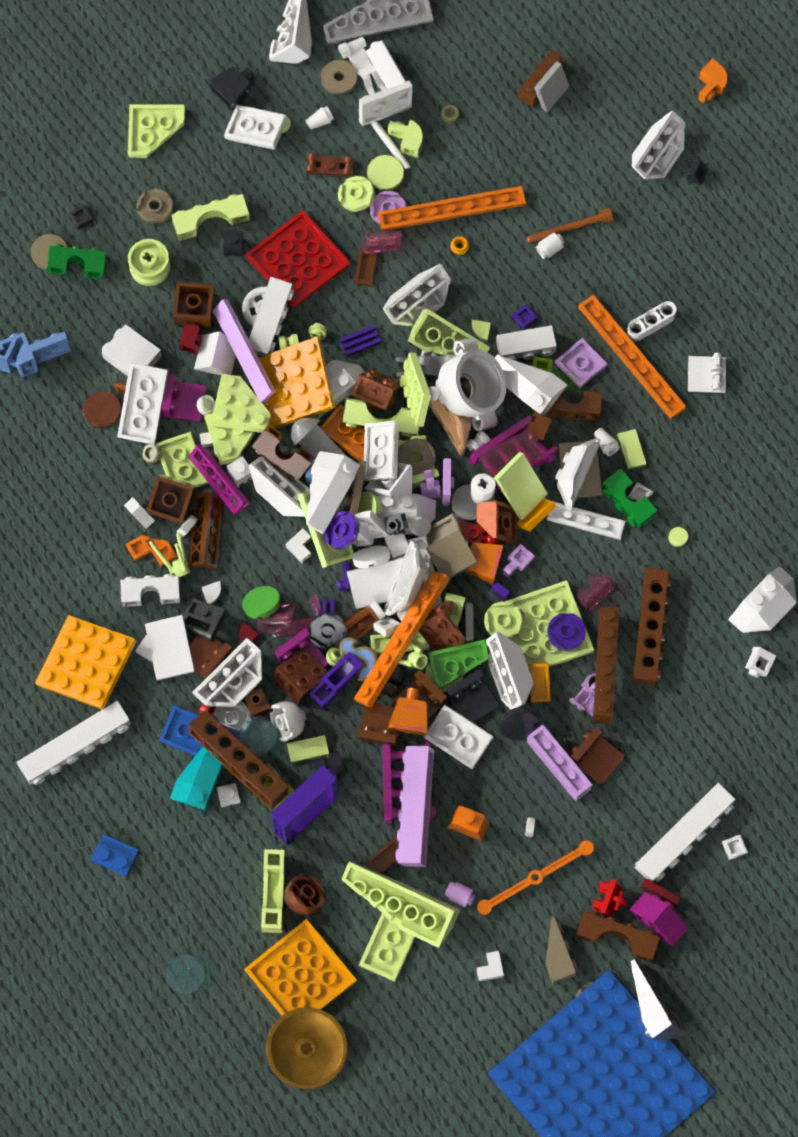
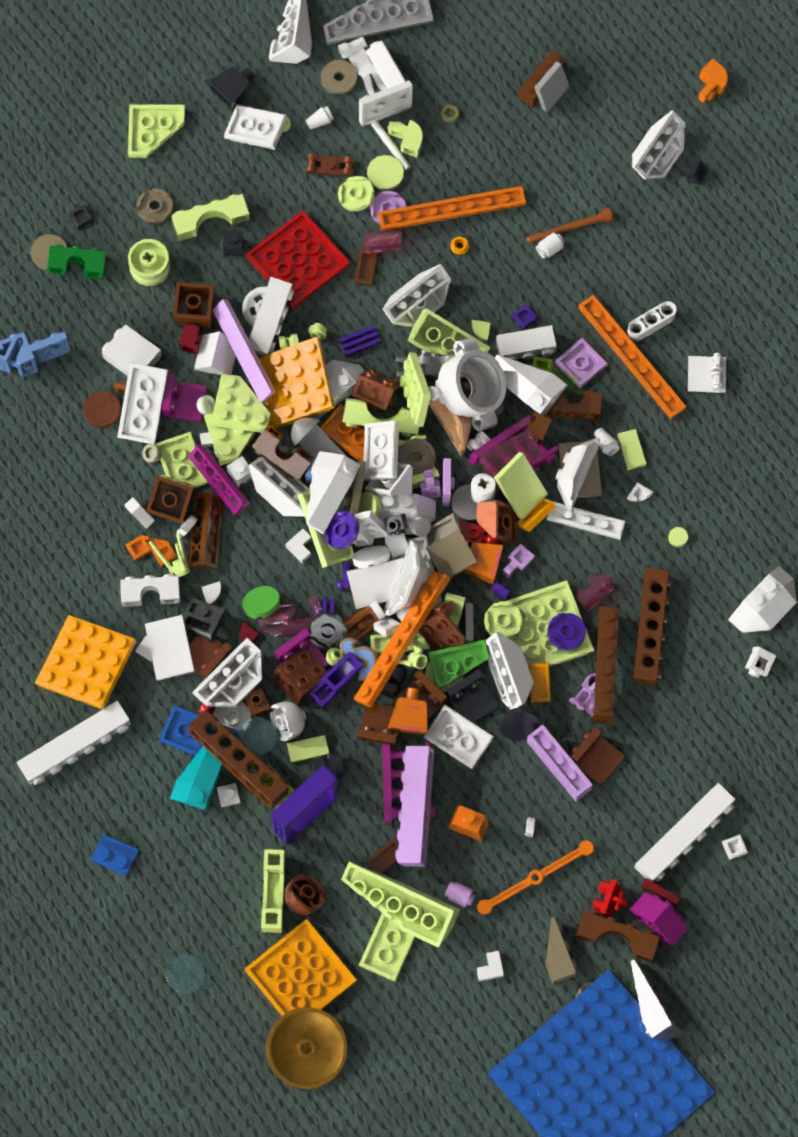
(637, 512): green arch -> none

